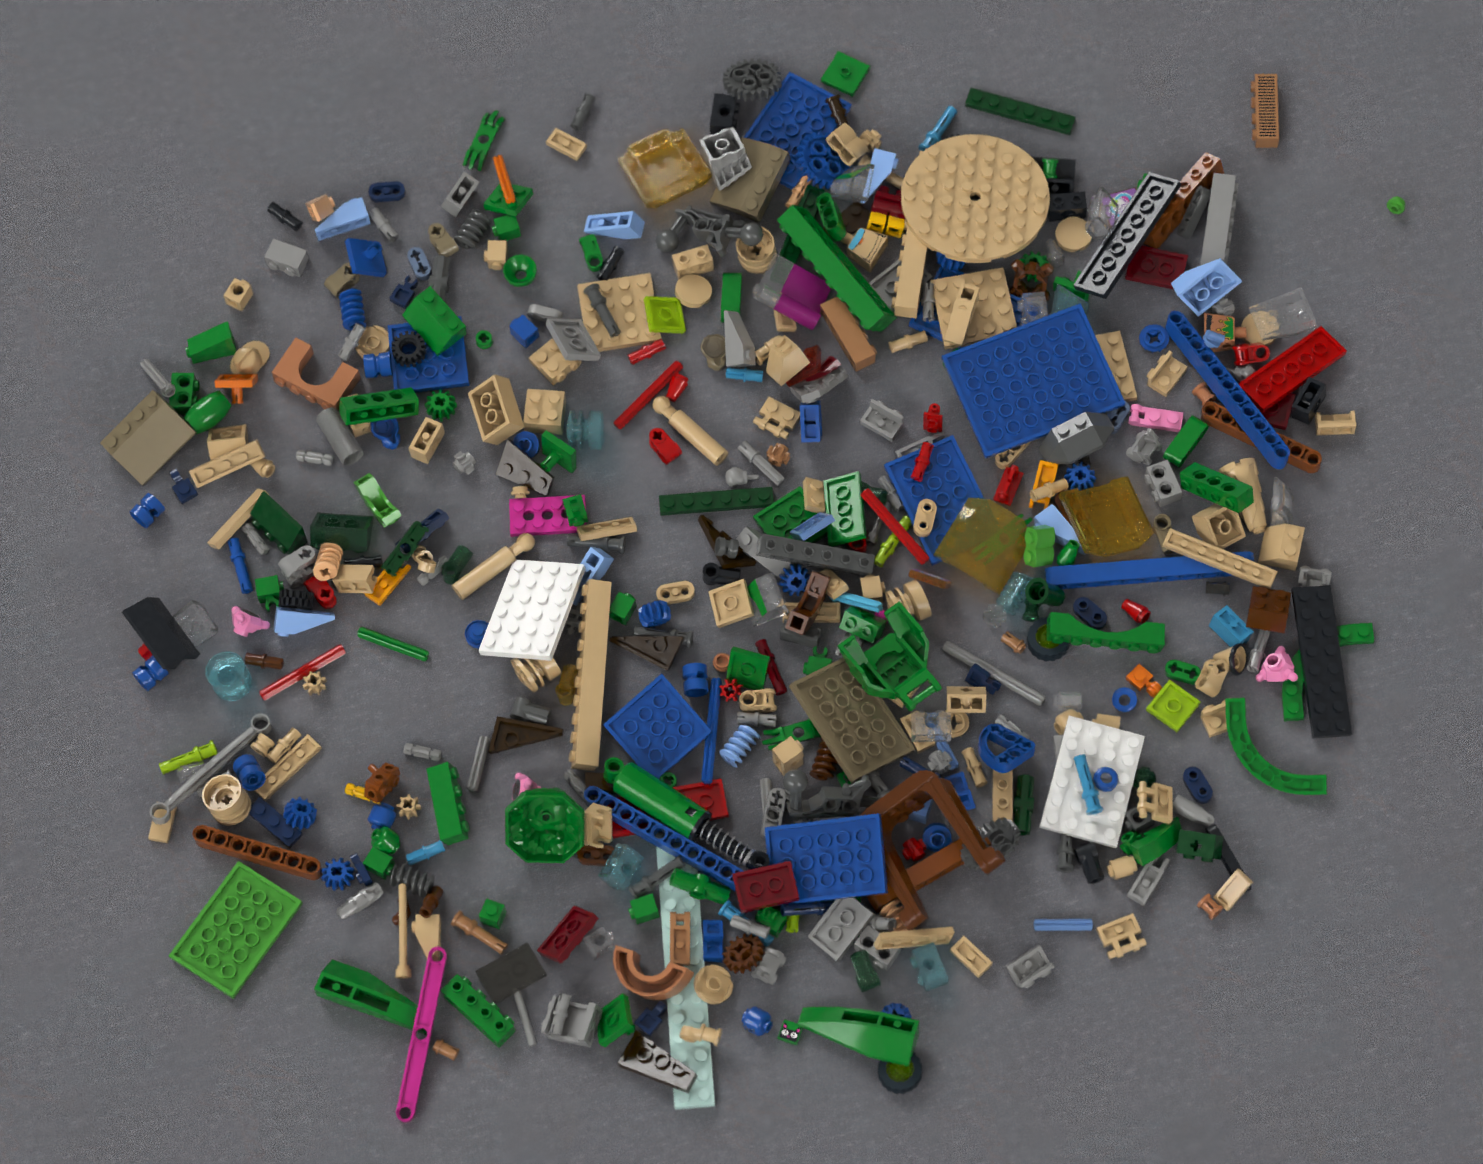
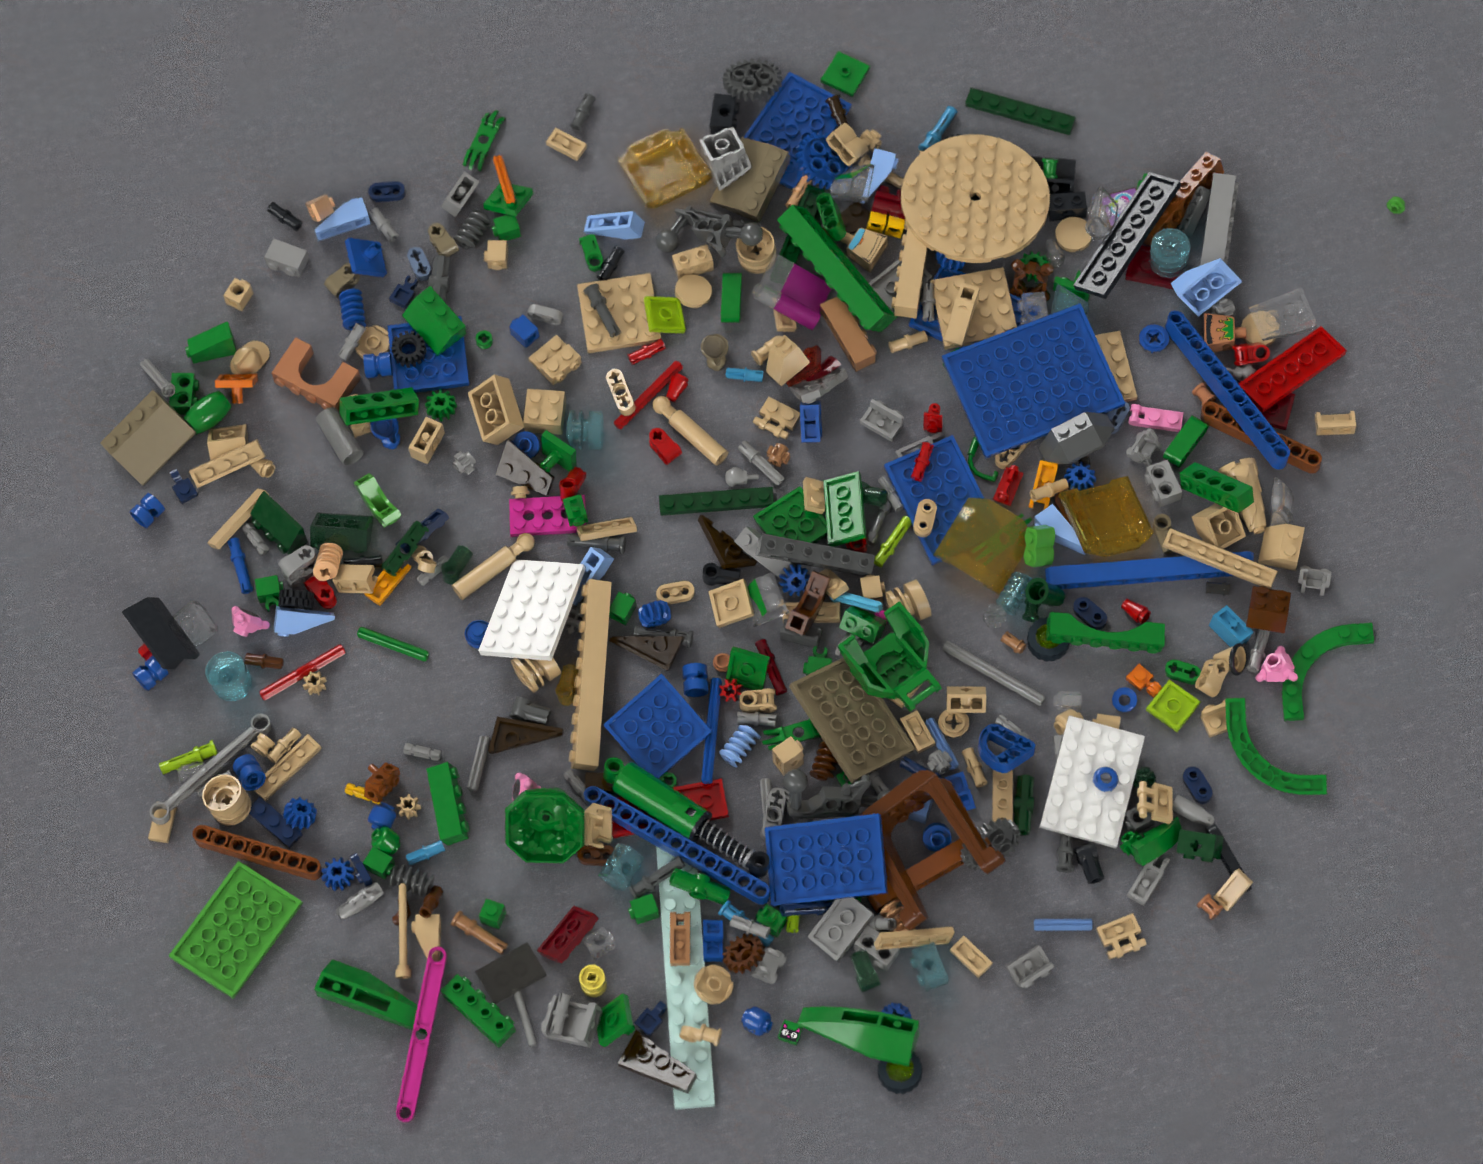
(314, 457): light grey axle -> none
(445, 1049): medium nougat pin -> none
(516, 264): green piece -> none
(571, 484): none -> red piece
(573, 339): light grey plate -> none
(592, 981): none -> light yellow wheel
(620, 398): none -> tan beam
(656, 987): nougat brick -> none
(726, 547): dark grey wheel -> none
(738, 344): light grey slope -> none
(765, 886): dark red plate -> none
(811, 526): medium blue tile -> none
(895, 526): red axle -> none
(914, 849): red gear -> none
(922, 733): clear brick -> none
(929, 578): clear orange tile -> none
(971, 453): none -> green piece
(980, 678): dark blue plate -> none
(1068, 553): green cone -> none
(1089, 793): dark azure pin -> none
(1122, 867): tan brick -> none
(1166, 374): tan bracket -> none
(1169, 253): none -> clear light blue wheel
(1213, 339): medium blue plate -> none
(1265, 111): medium nougat brick -> none
(1308, 401): black brick -> none
(1321, 661): black plate -> none

